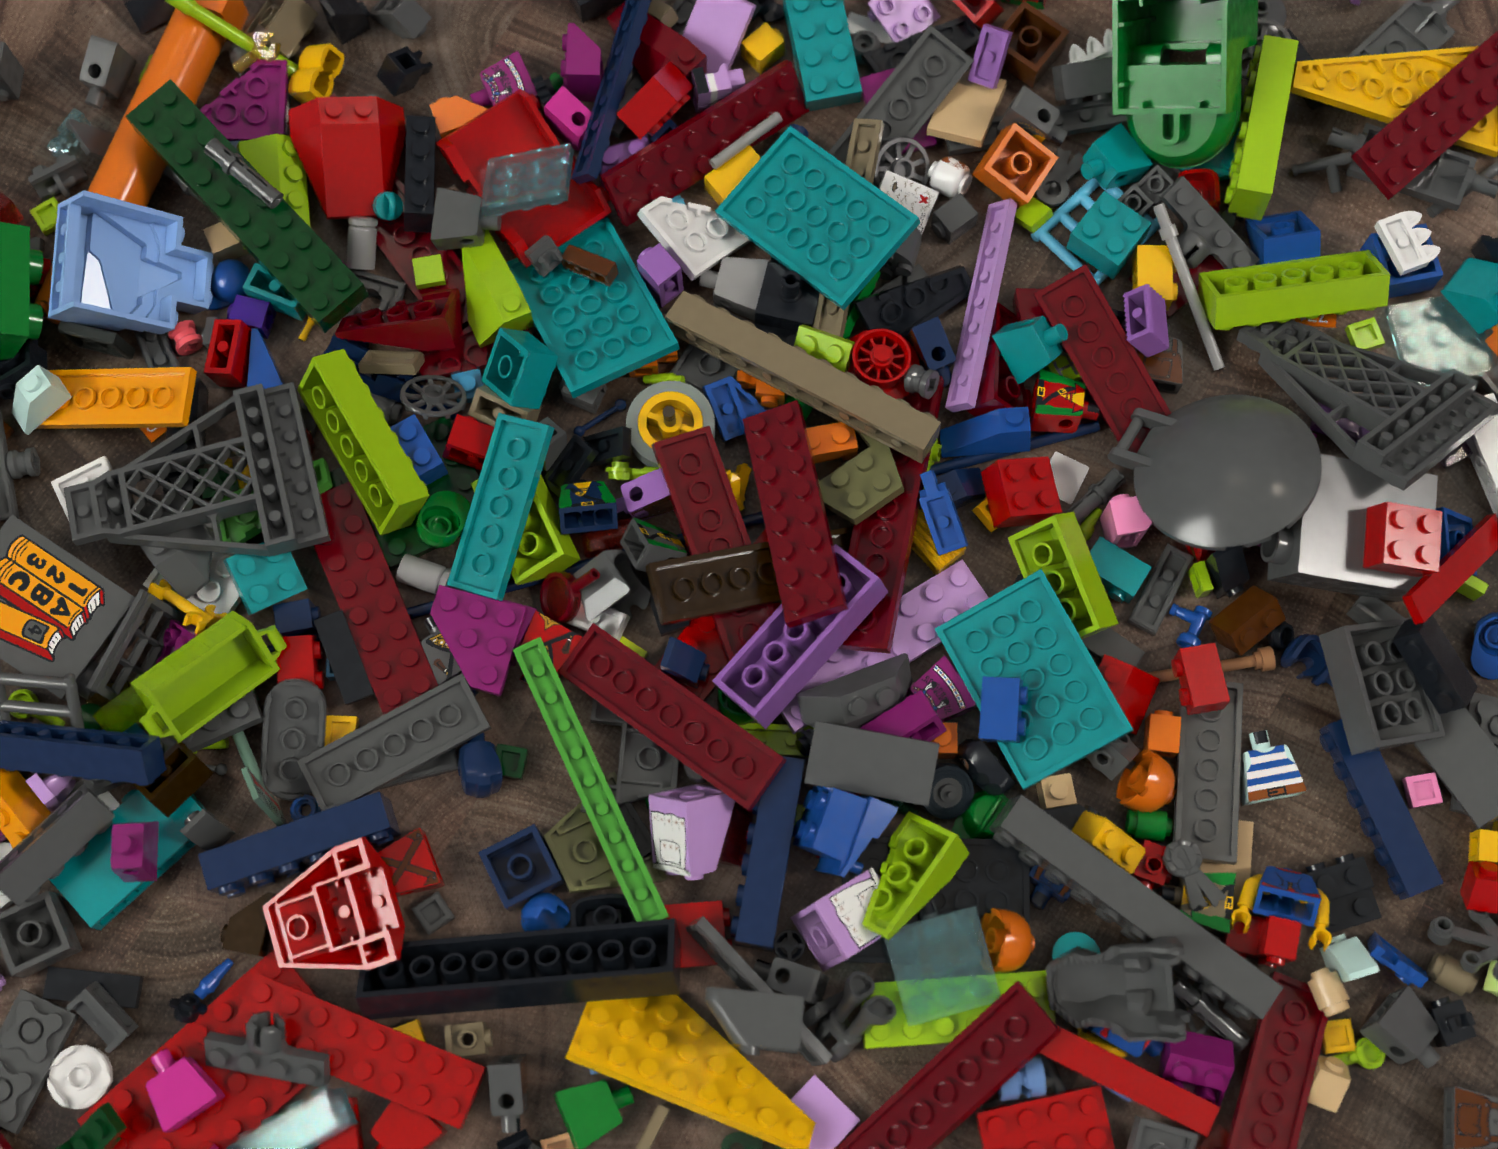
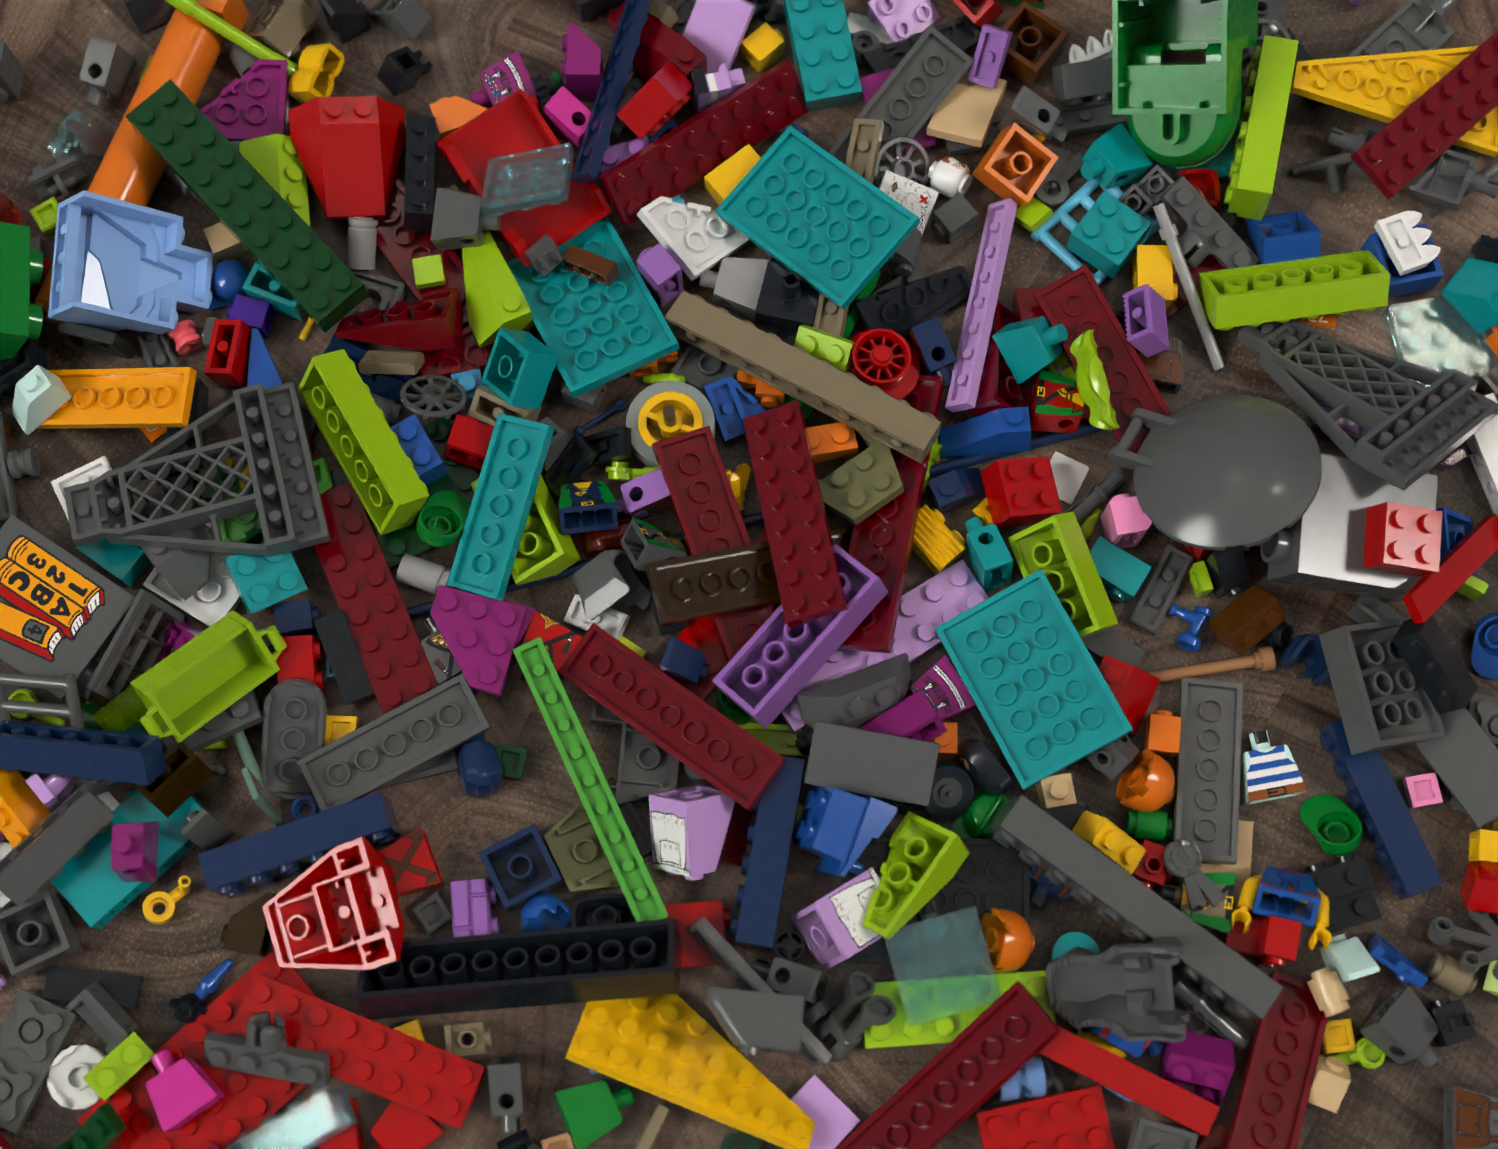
(118, 1066): none -> lime brick
(120, 560): none -> teal brick
(167, 900): none -> yellow plate
(194, 614): yellow bar -> none
(234, 165): dark grey pin -> none
(254, 54): clear yellow bar -> none
(387, 206): teal tile -> none
(473, 908): none -> medium lavender brick
(562, 596): dark red piece -> none
(745, 140): light grey bar -> none
(921, 381): dark grey wheel -> none
(941, 515): blue hinge -> none
(988, 555): none -> teal torso
(1002, 709): blue brick -> none
(1092, 382): none -> lime piece
(1200, 679): red brick -> none
(1332, 824): none -> green cap
(1365, 334): lime plate -> none

